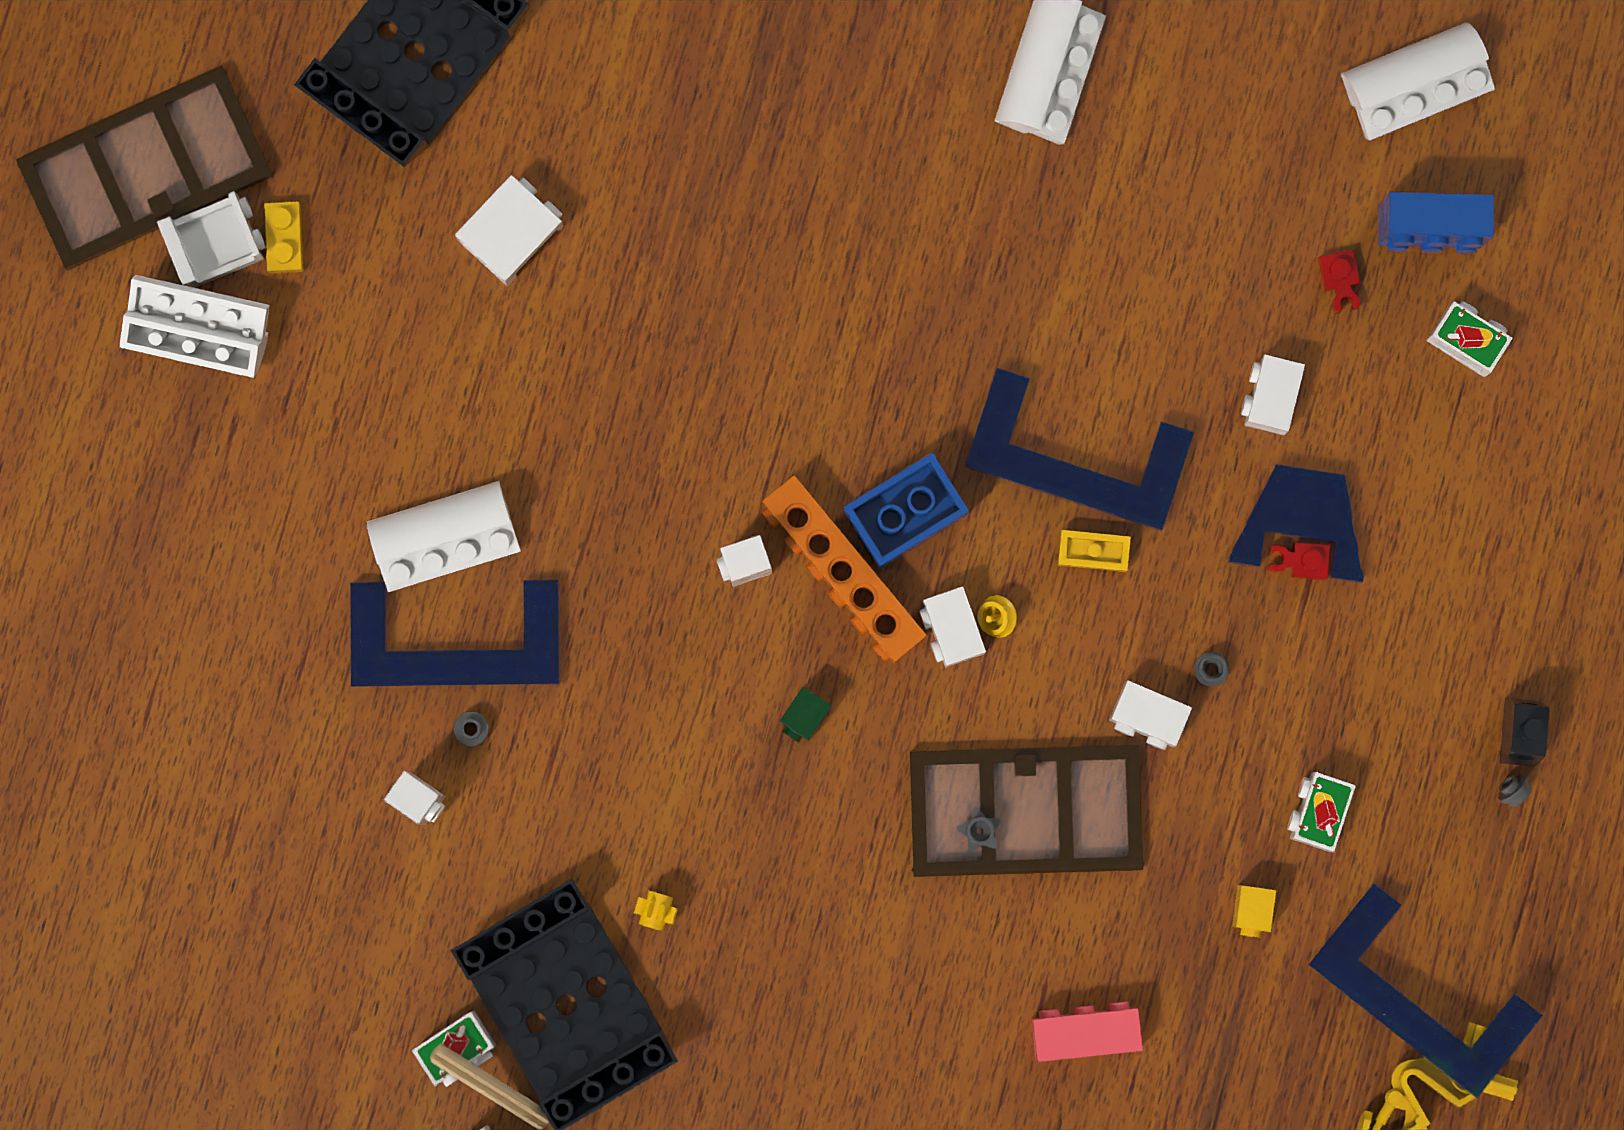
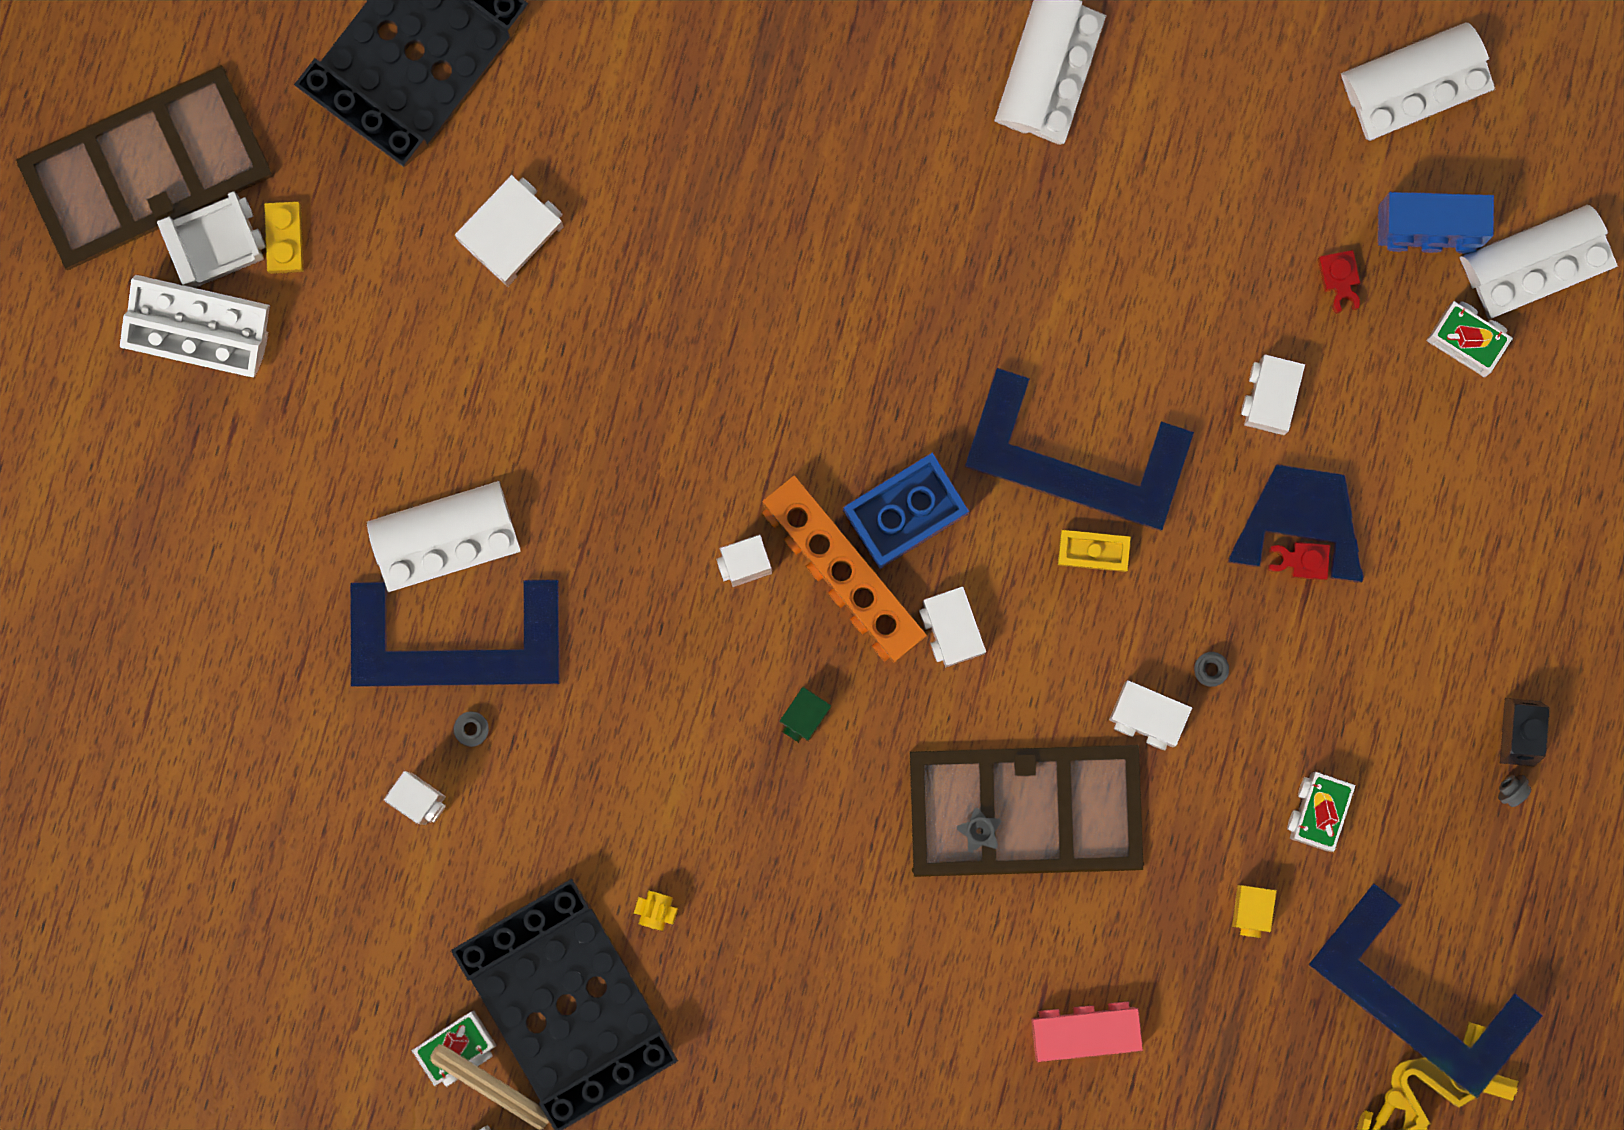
(997, 616): yellow hat -> none
(1539, 261): none -> white brick

